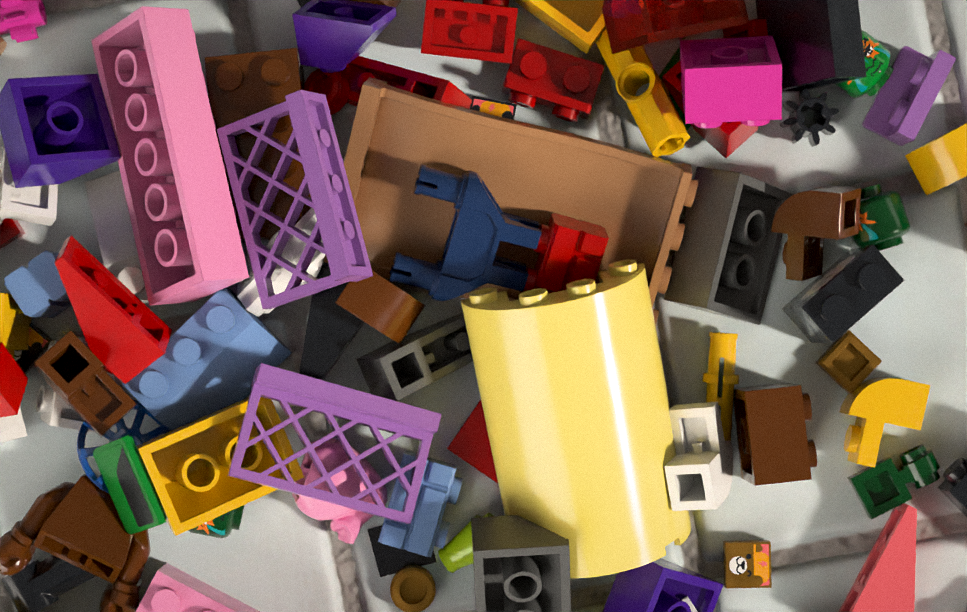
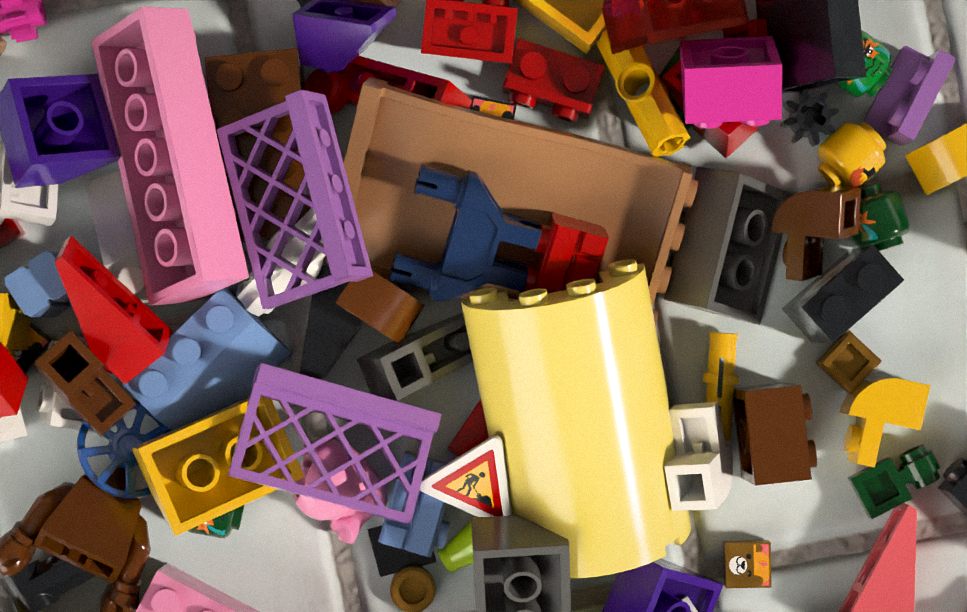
(129, 485): green slope -> none
(474, 481): none -> piece
(851, 155): none -> yellow head

